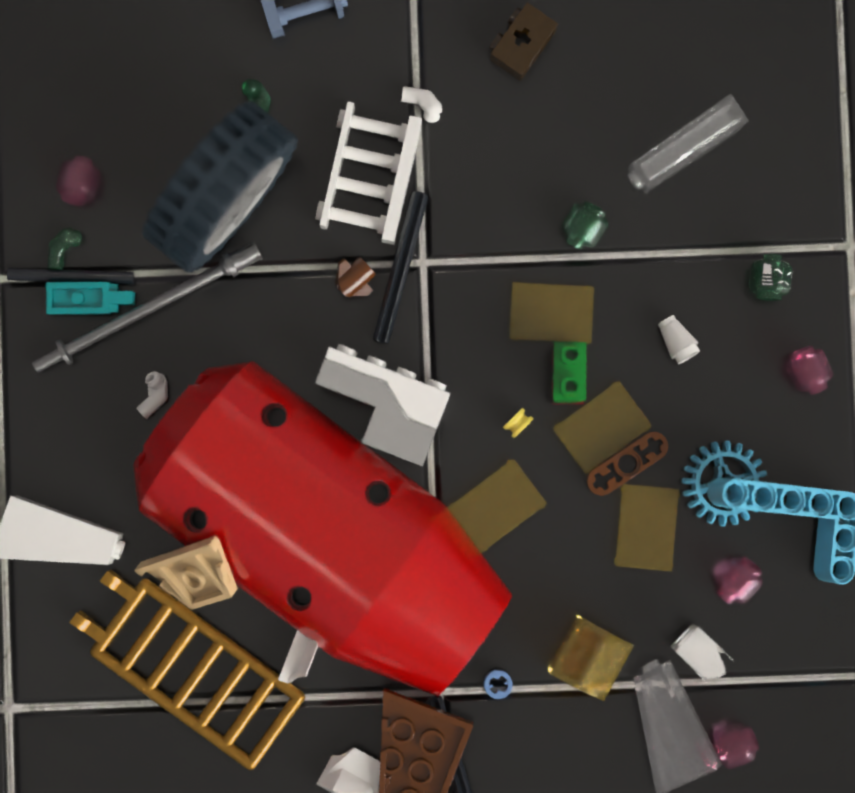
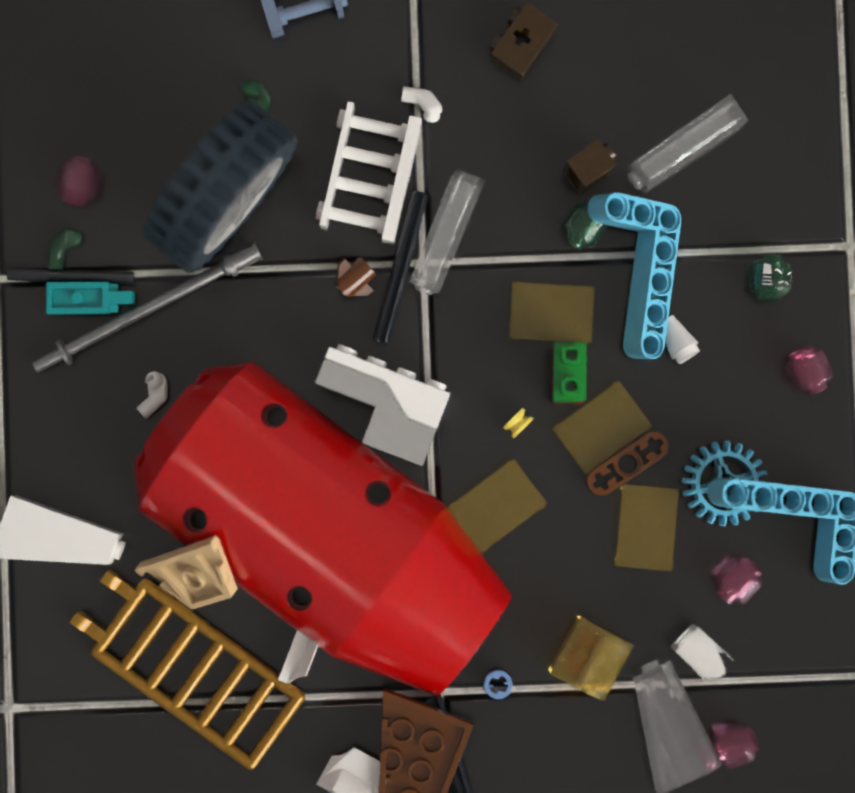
(447, 231): none -> clear slope
(590, 166): none -> dark brown brick
(647, 266): none -> medium azure beam

